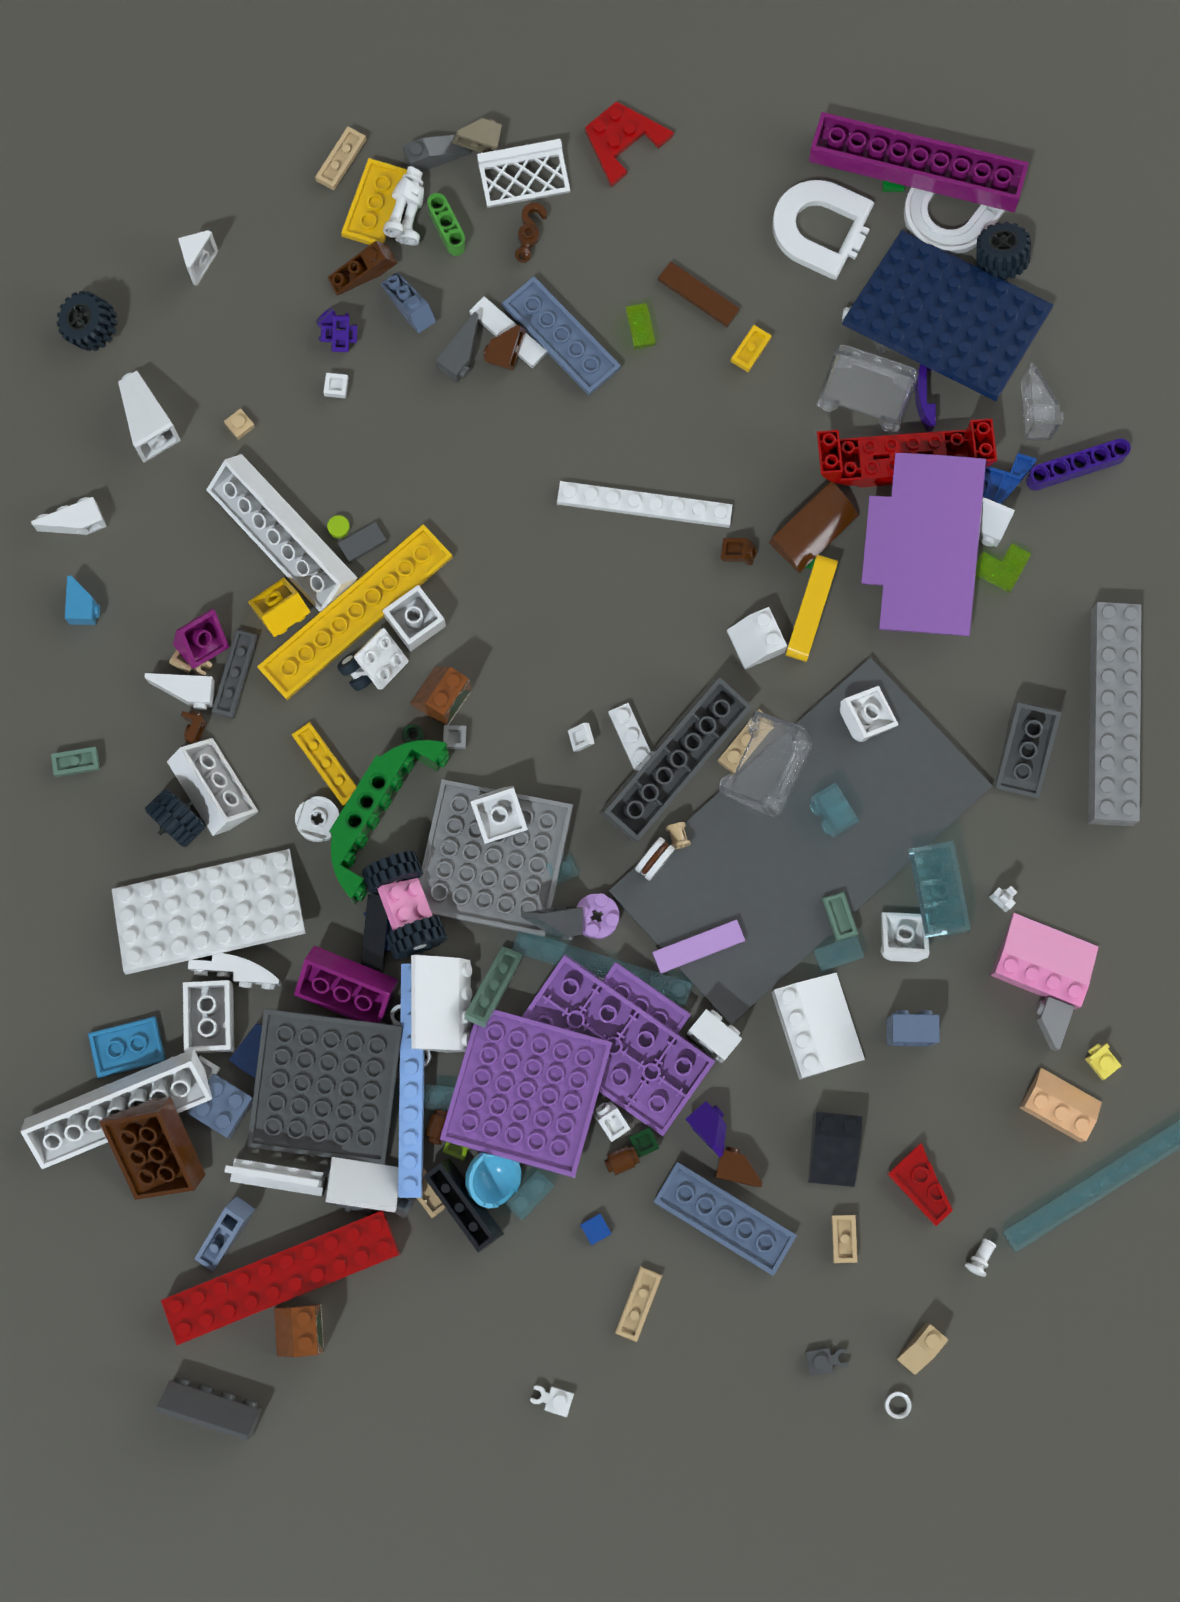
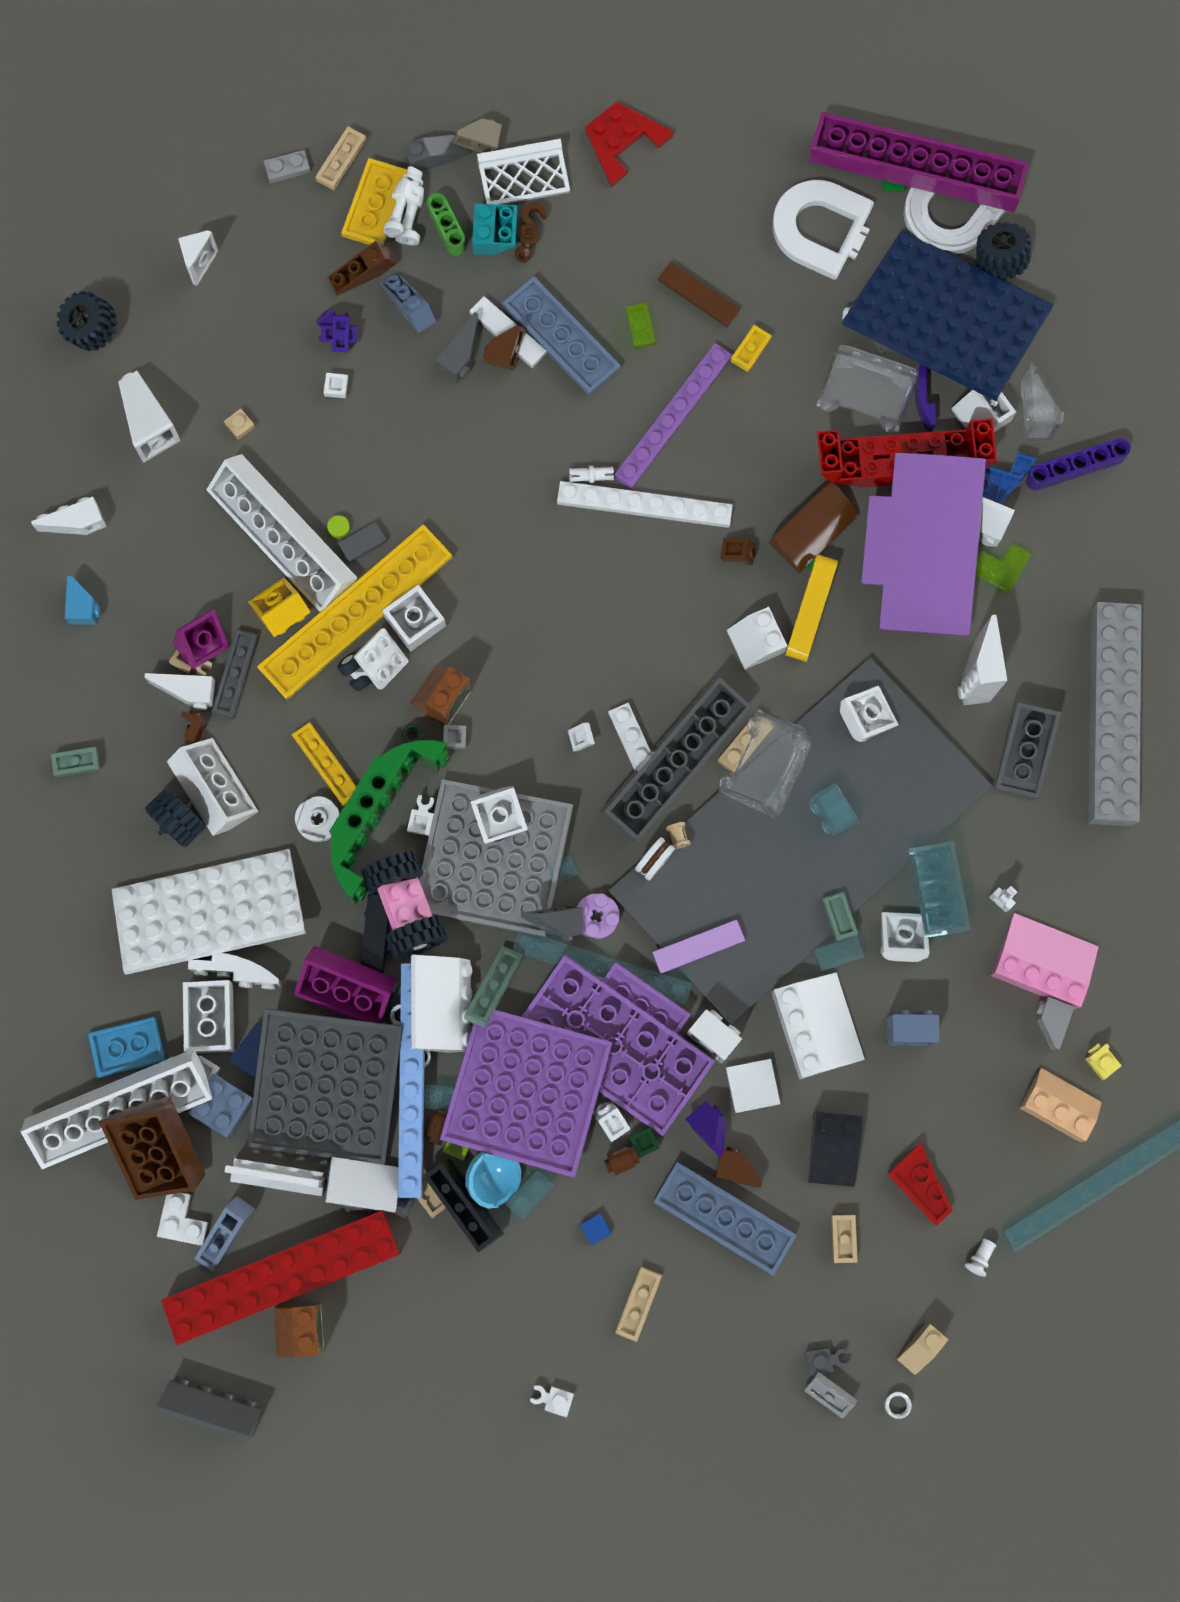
(176, 1225): none -> white plate
(287, 166): none -> light grey plate
(420, 819): none -> white plate
(494, 228): none -> teal slope
(591, 474): none -> white pin
(673, 416): none -> medium lavender plate
(752, 1086): none -> white tile
(830, 1395): none -> light grey plate
(977, 406): none -> white slope
(985, 667): none -> white slope

